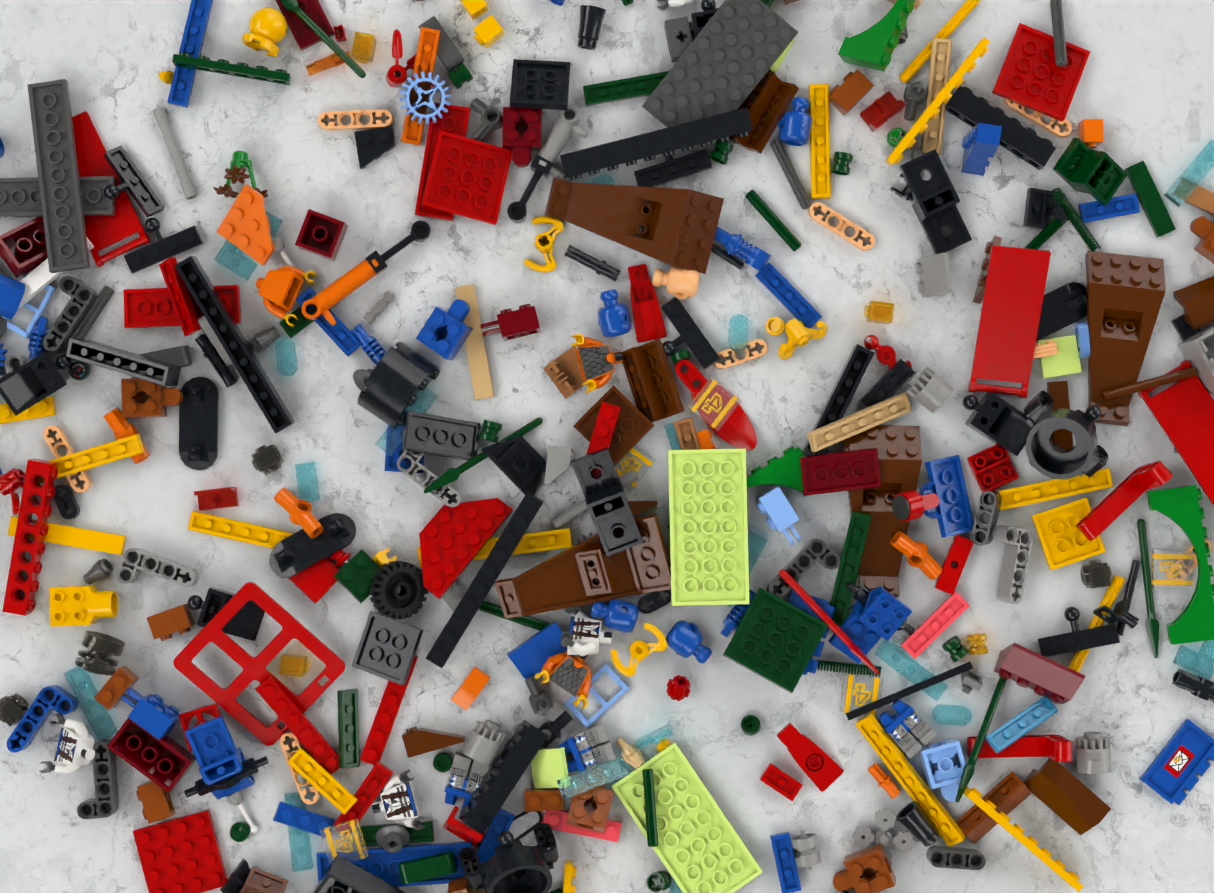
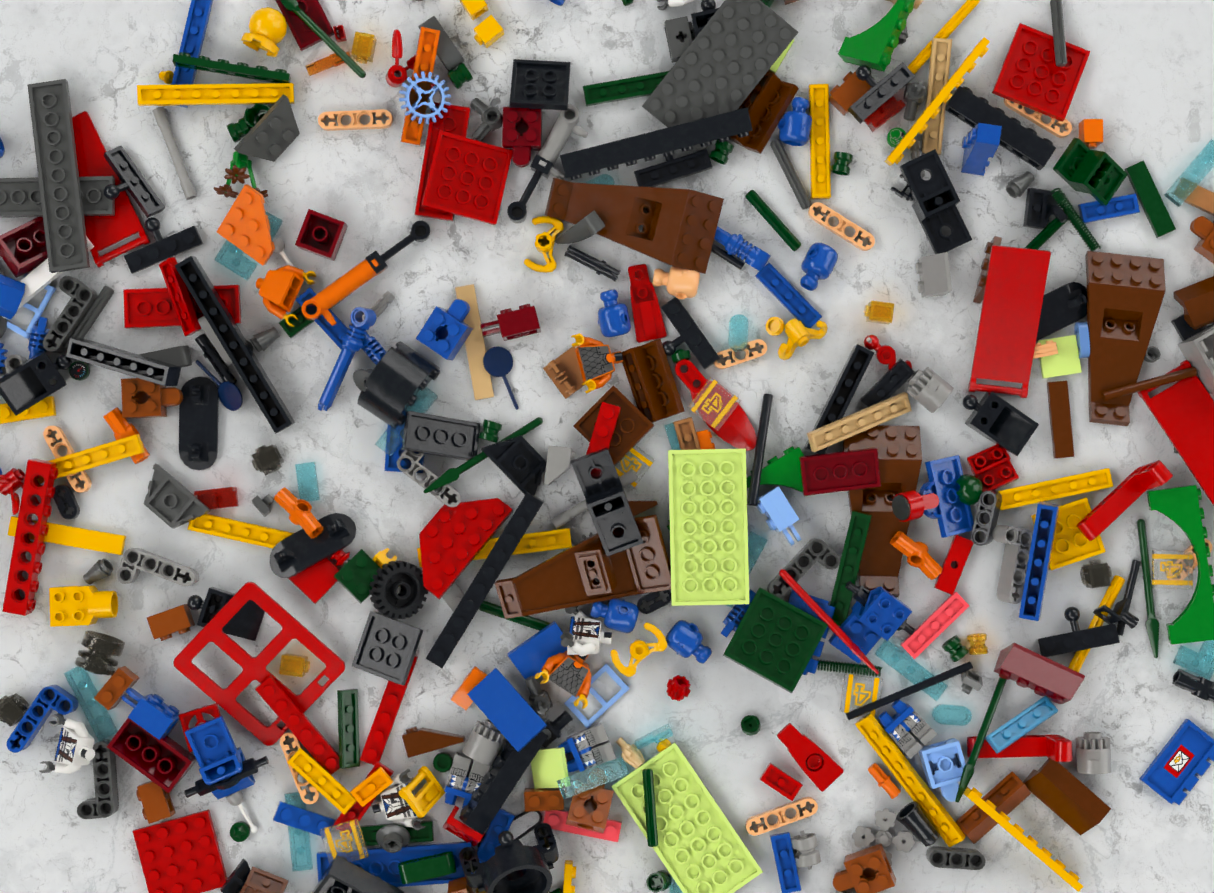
(172, 500): none -> dark grey wing
(213, 94): none -> yellow plate
(228, 392): none -> dark blue piece
(238, 129): none -> dark green wheel
(254, 114): none -> dark green hair
(262, 505): none -> dark grey tile
(271, 133): none -> dark grey wing
(286, 357): clear light blue tile -> none
(351, 343): none -> blue piece
(371, 786): none -> light orange plate
(373, 144): black wing -> none
(426, 796): none -> yellow plate
(498, 363): none -> dark blue piece
(507, 709): none -> blue tile
(582, 230): none -> dark grey piece
(590, 25): black plant -> none
(760, 450): none -> black piece
(780, 813): none -> light nougat beam
(817, 265): none -> blue piece
(880, 91): none -> black plate
(970, 489): none -> dark green hair
(1018, 185): none -> dark grey cone
(1039, 561): none -> blue brick
(1057, 462): black piece -> none
(1152, 352): none -> dark grey hinge

